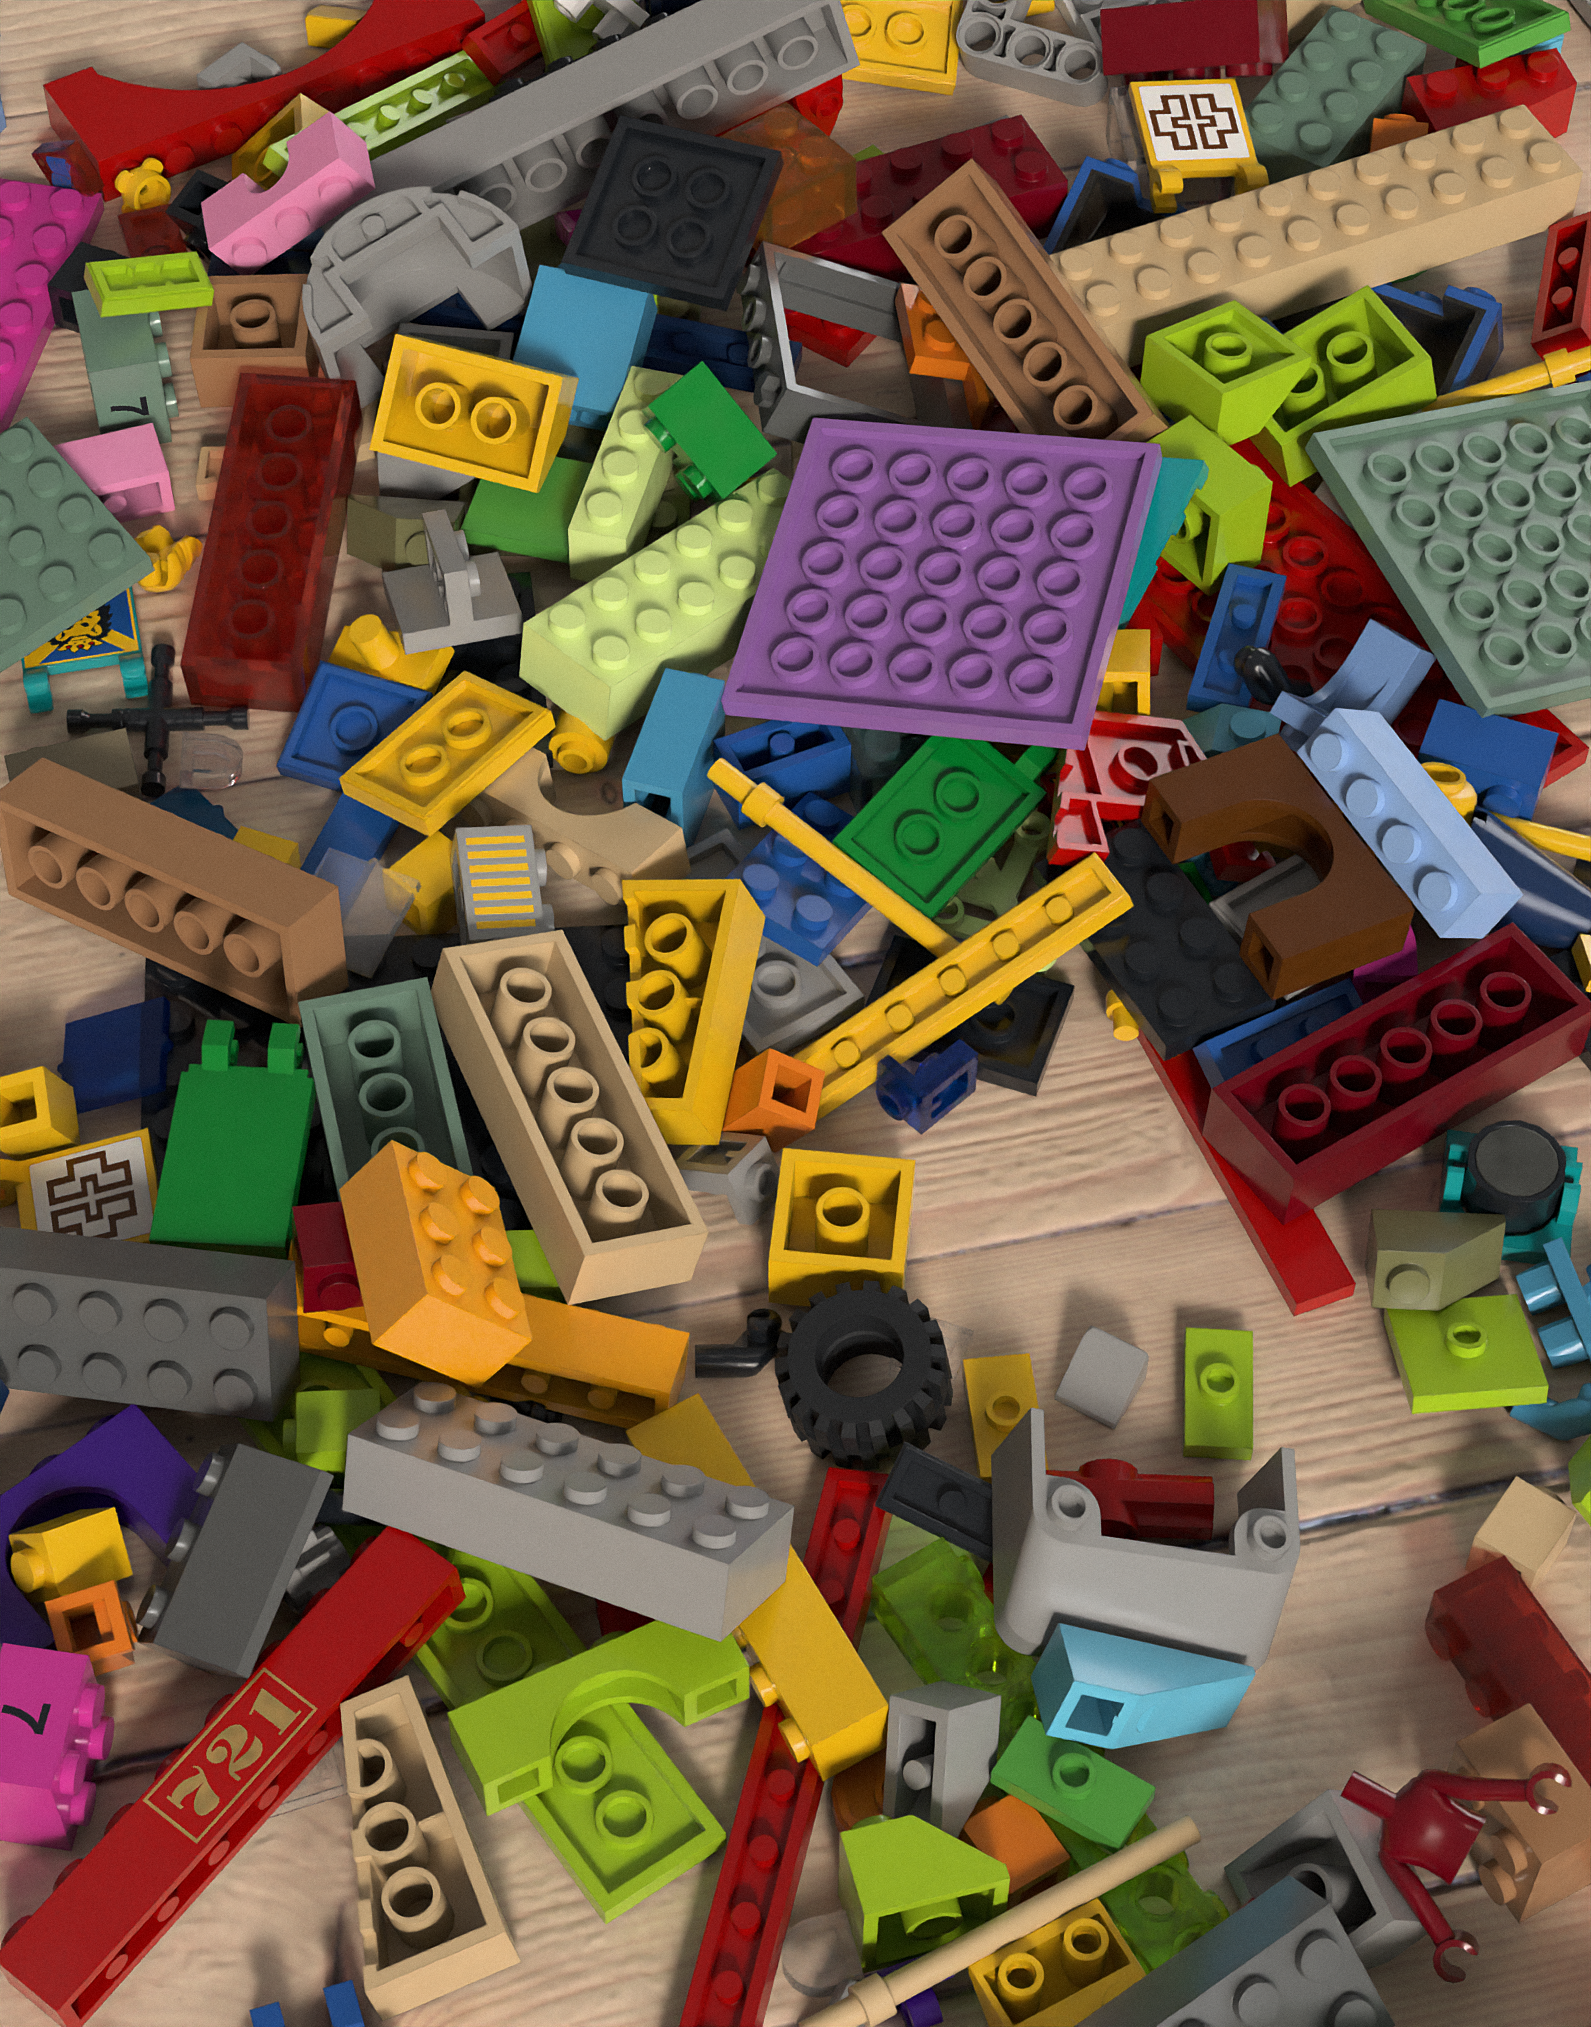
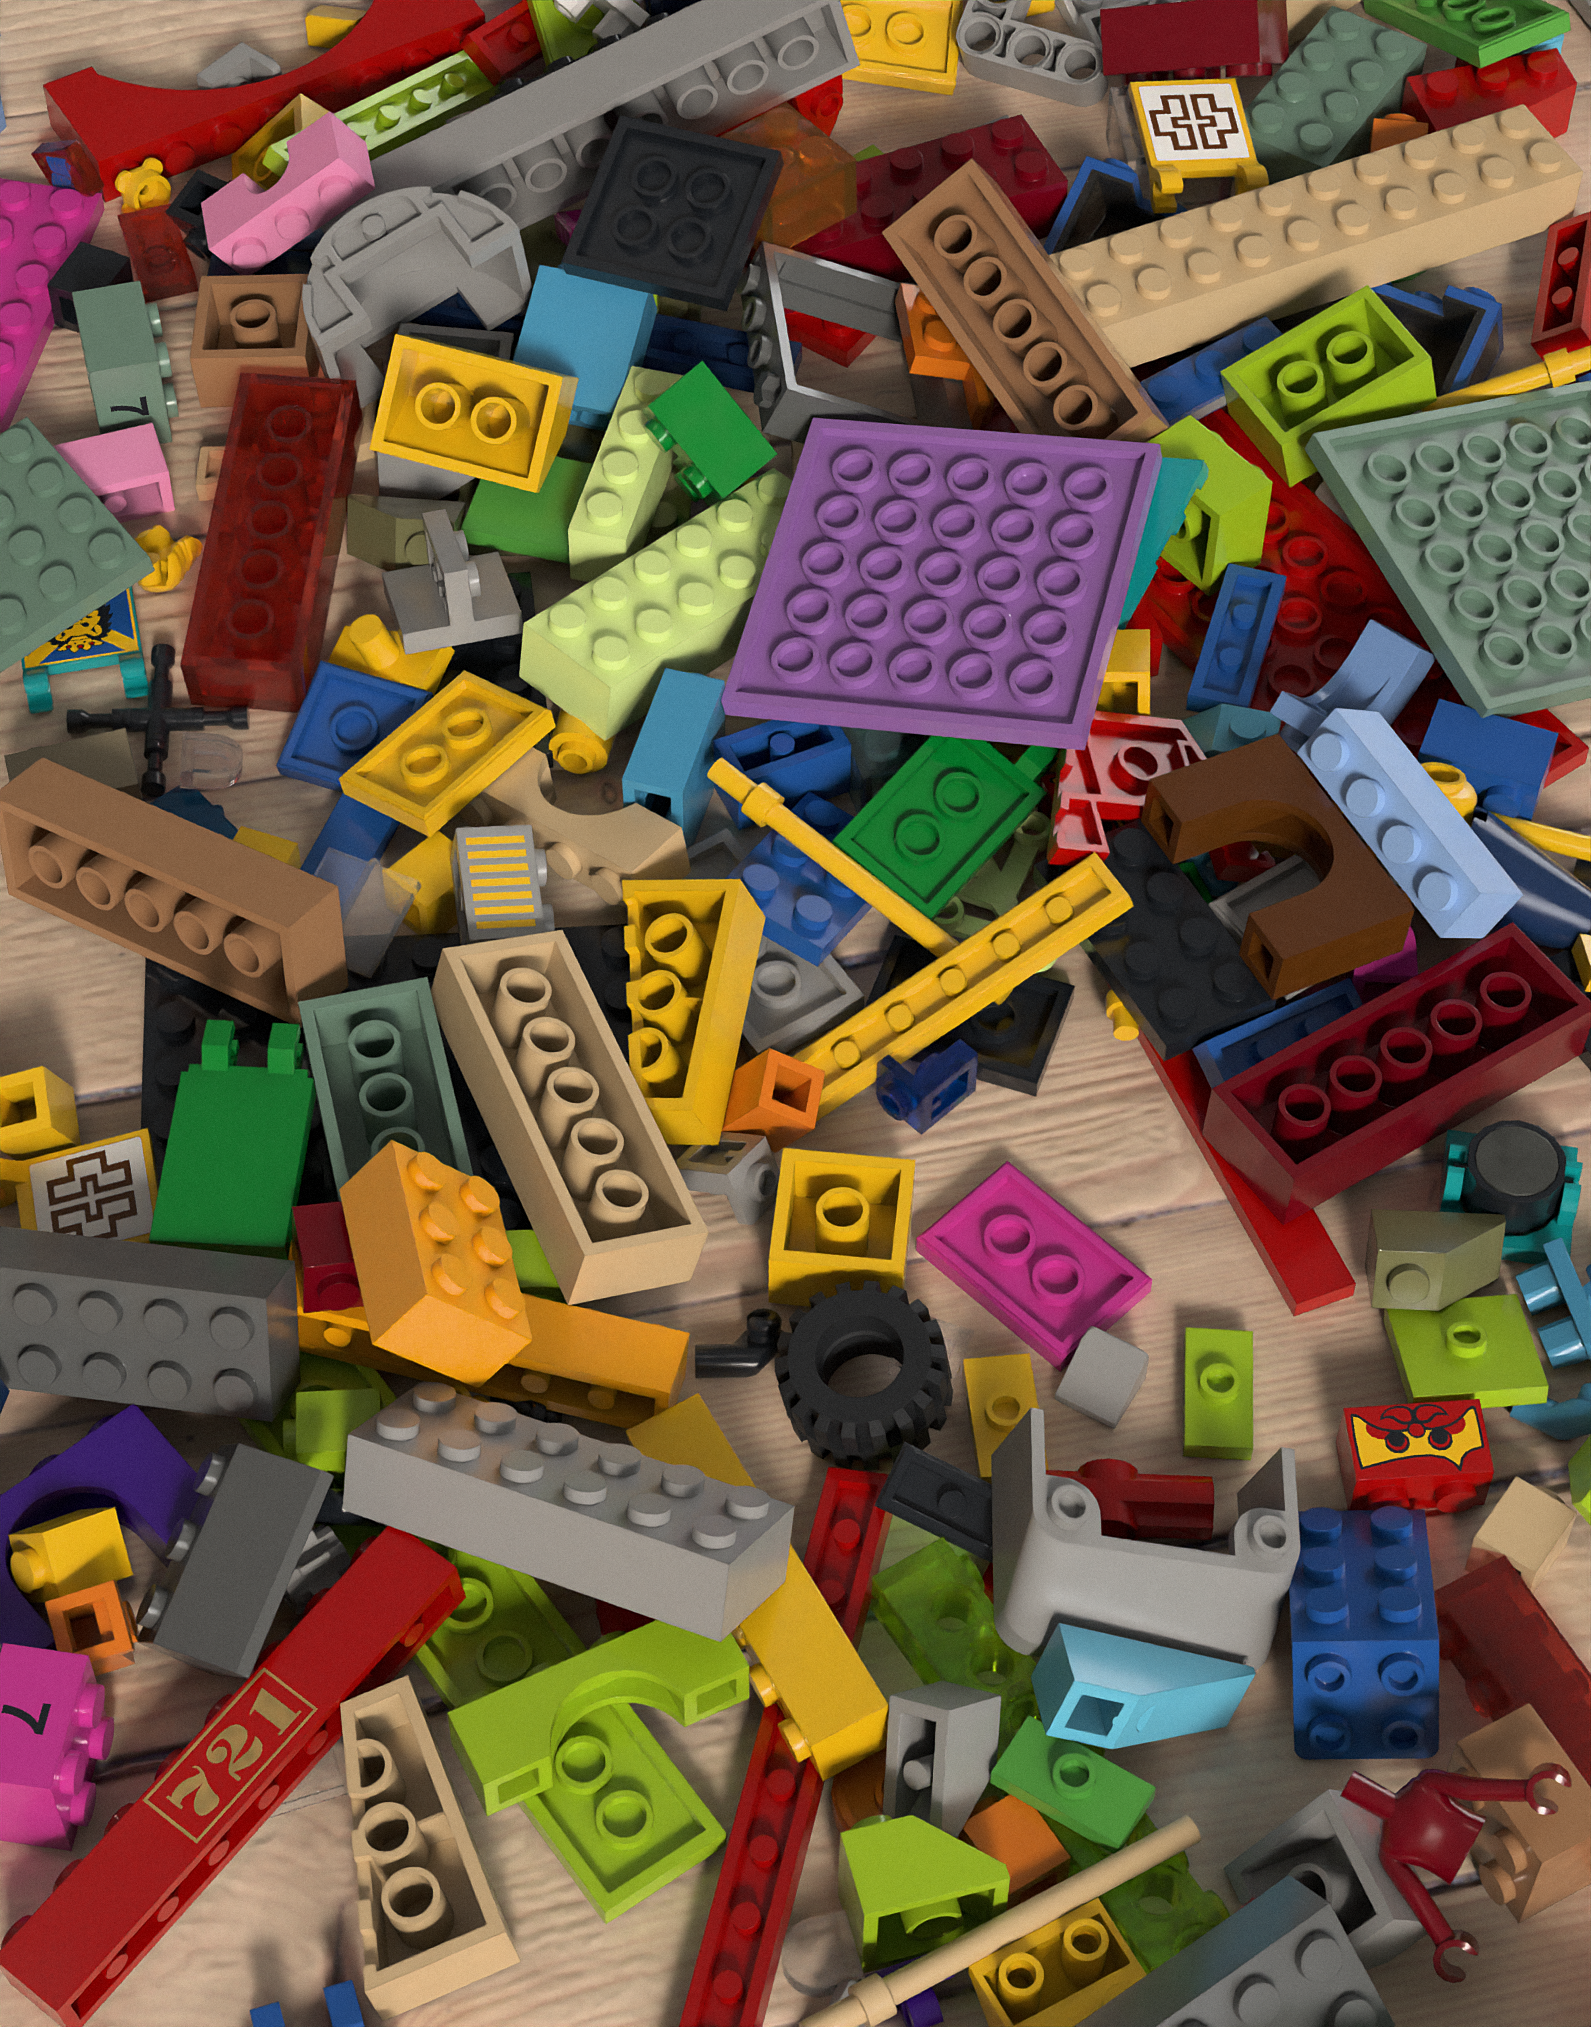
(117, 1054): clear blue piece -> none
(148, 284): lime plate -> none
(1033, 1264): none -> dark pink tile
(1222, 370): lime slope -> none
(1266, 676): black arm -> none
(1364, 1636): none -> blue bracket
(1415, 1456): none -> red brick

